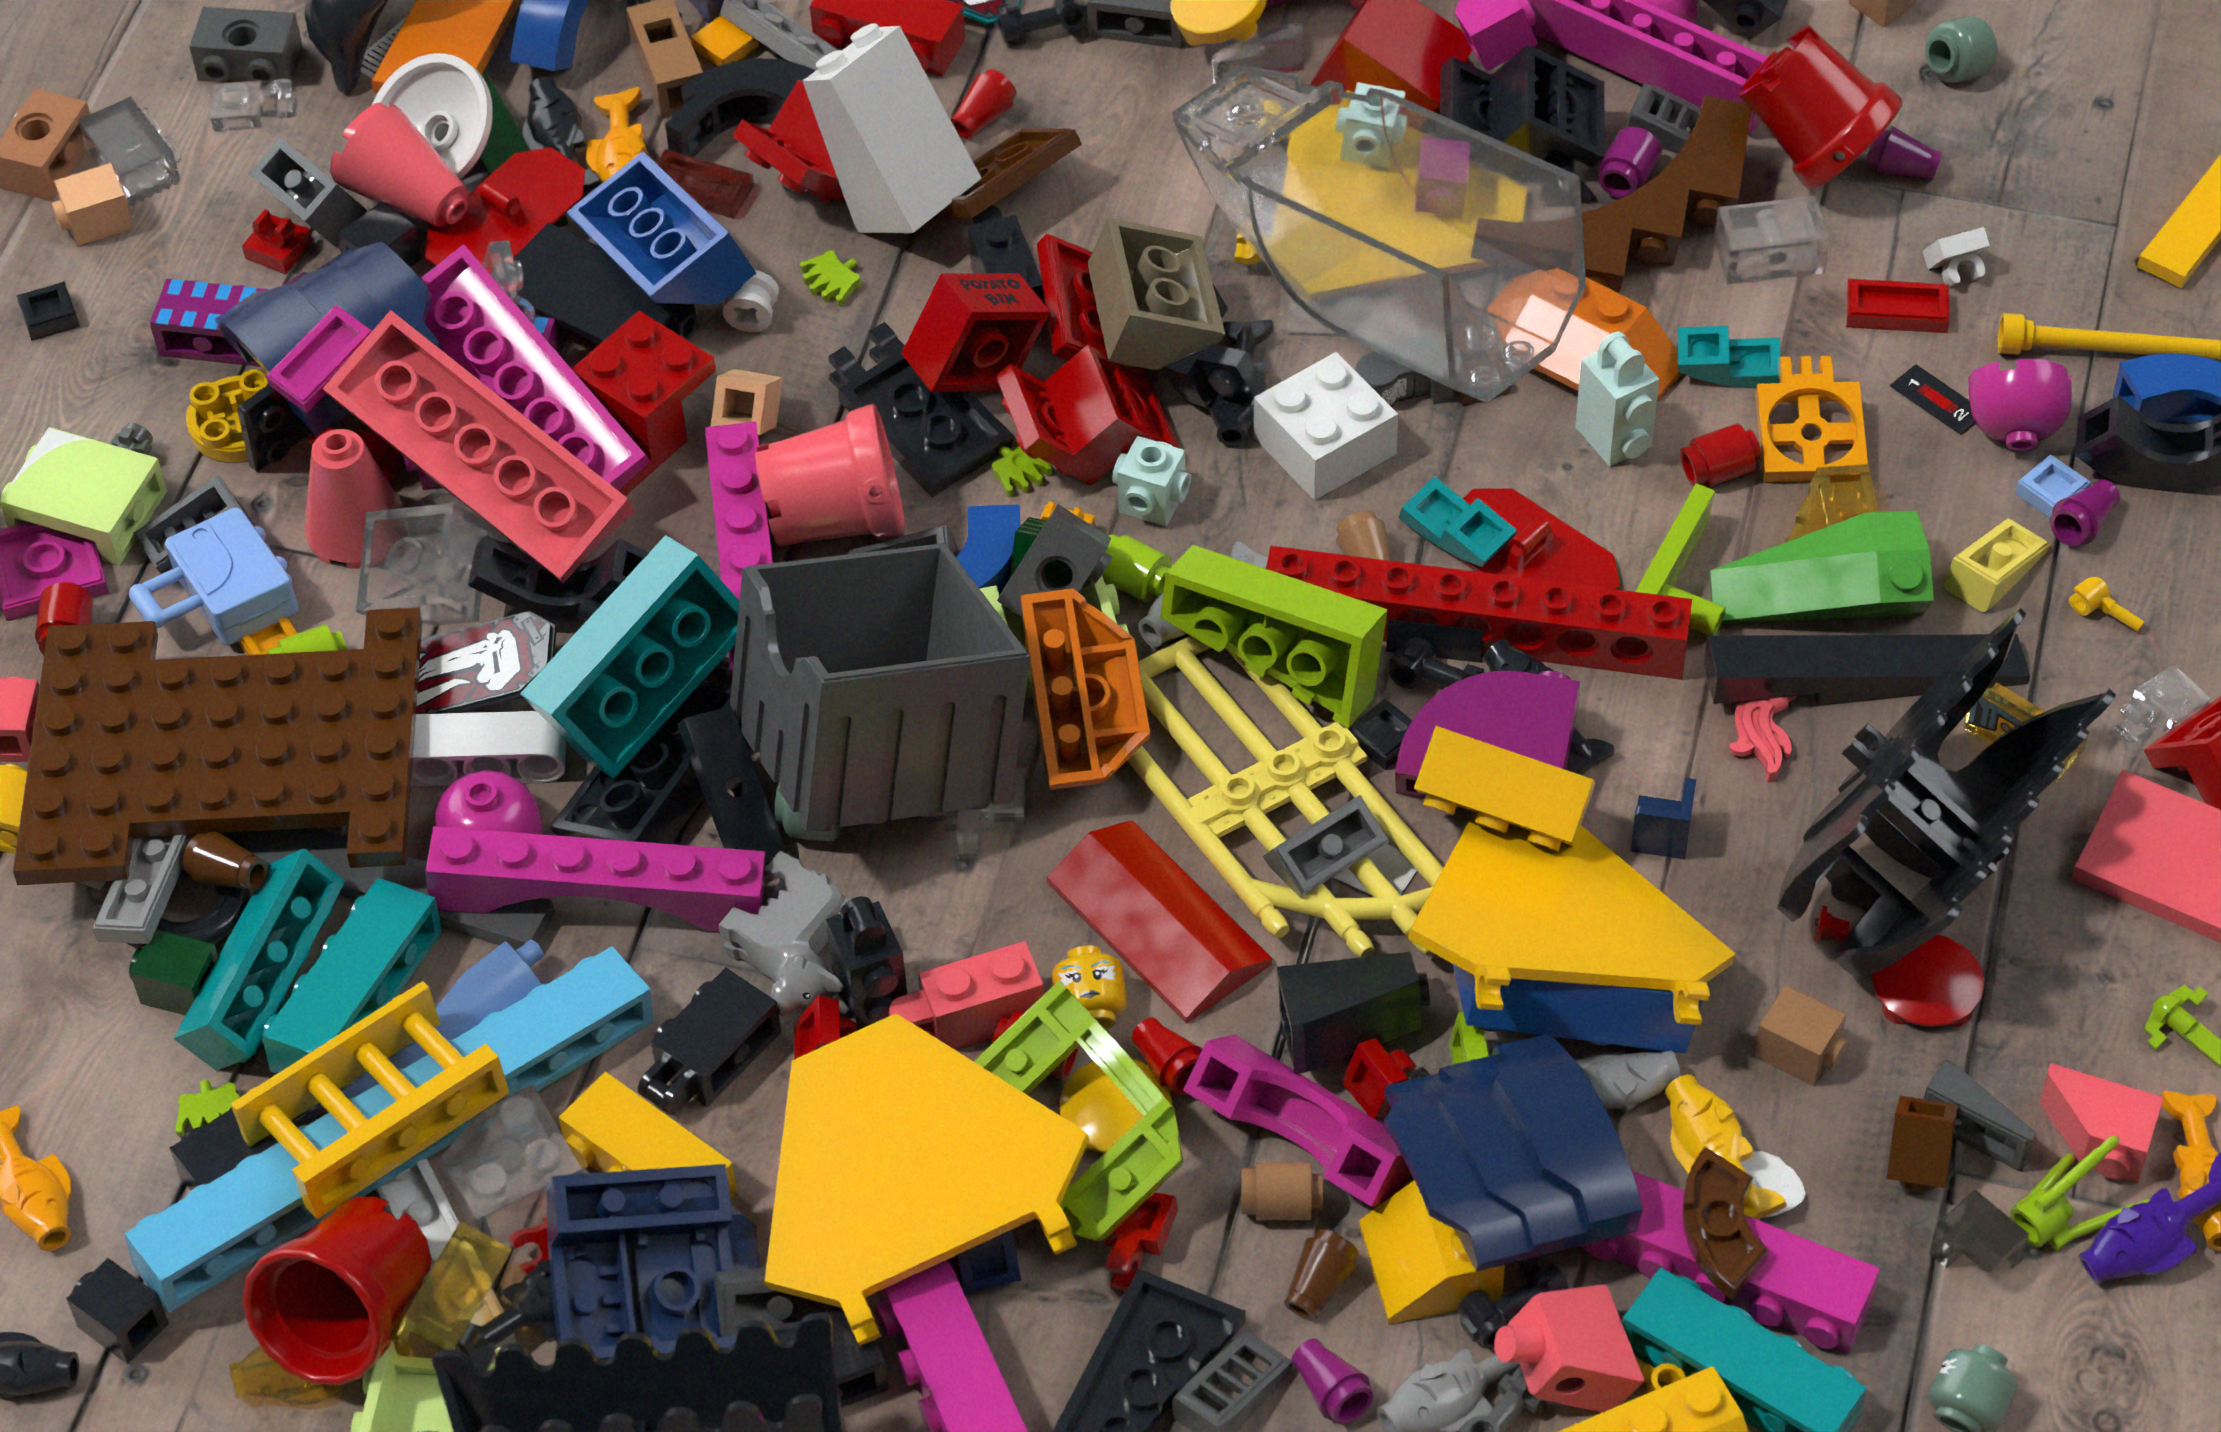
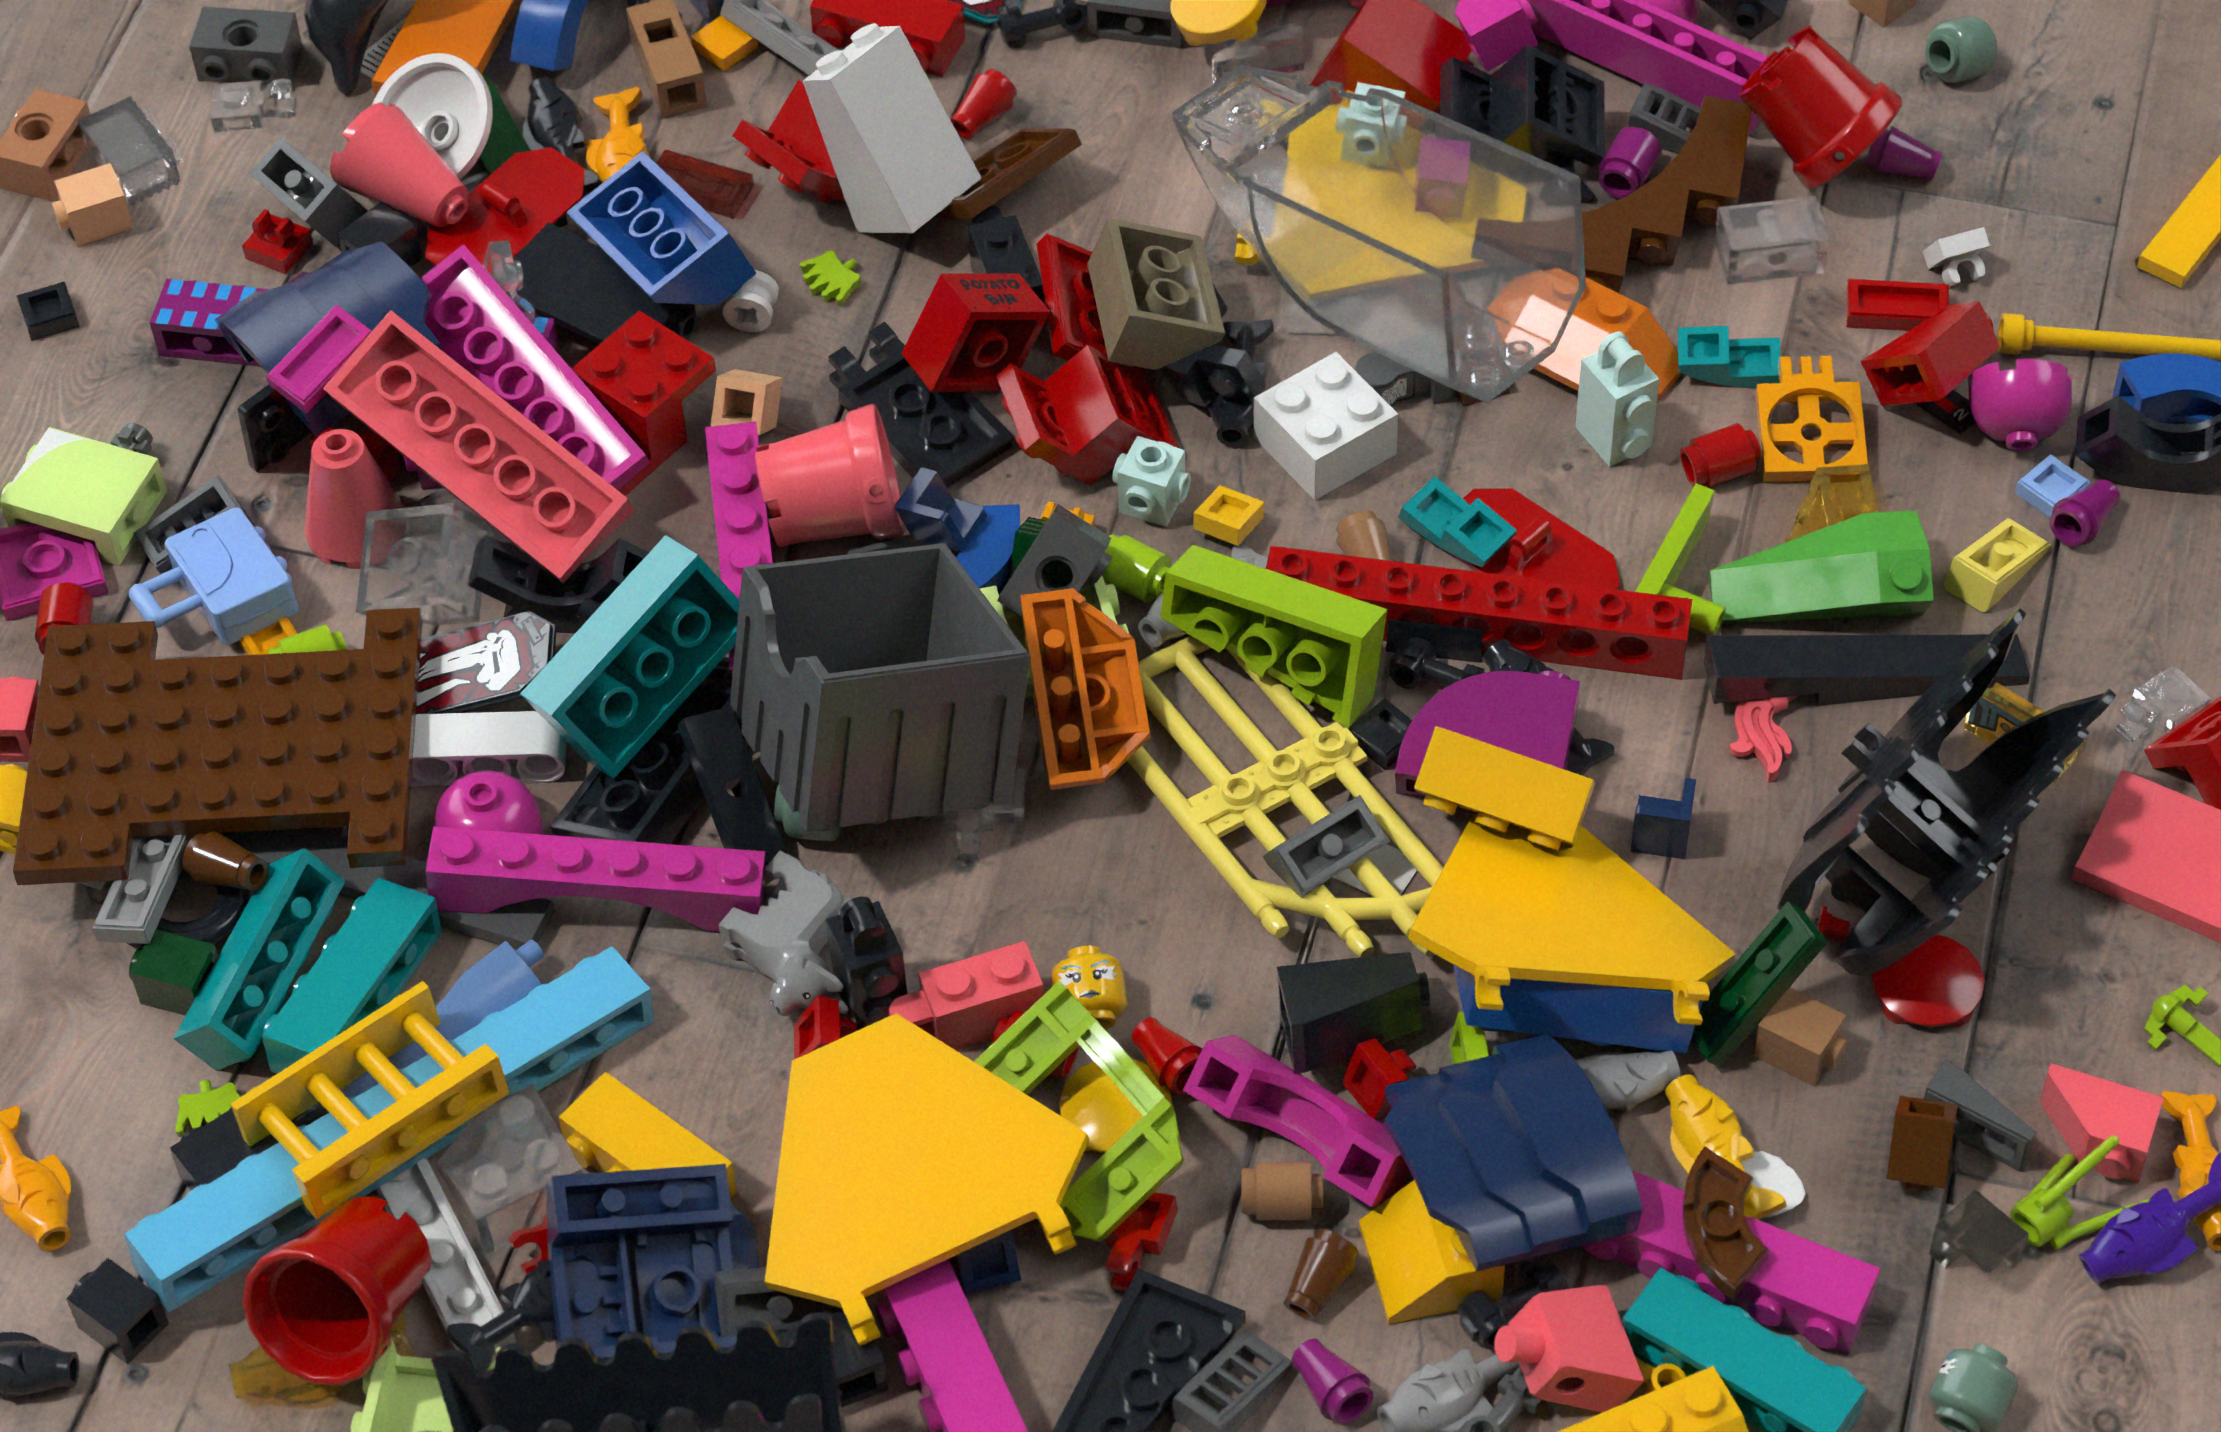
(214, 416): yellow tile -> none
(454, 1288): clear yellow panel -> none
(709, 1042): black brick -> none
(728, 94): black arch -> none
(935, 516): none -> dark blue panel
(1017, 468): lime piece -> none
(1157, 919): red slope -> none
(1228, 515): none -> yellow plate
(1756, 982): none -> dark green tile
(1932, 356): none -> red slope
(2095, 594): yellow hand -> none

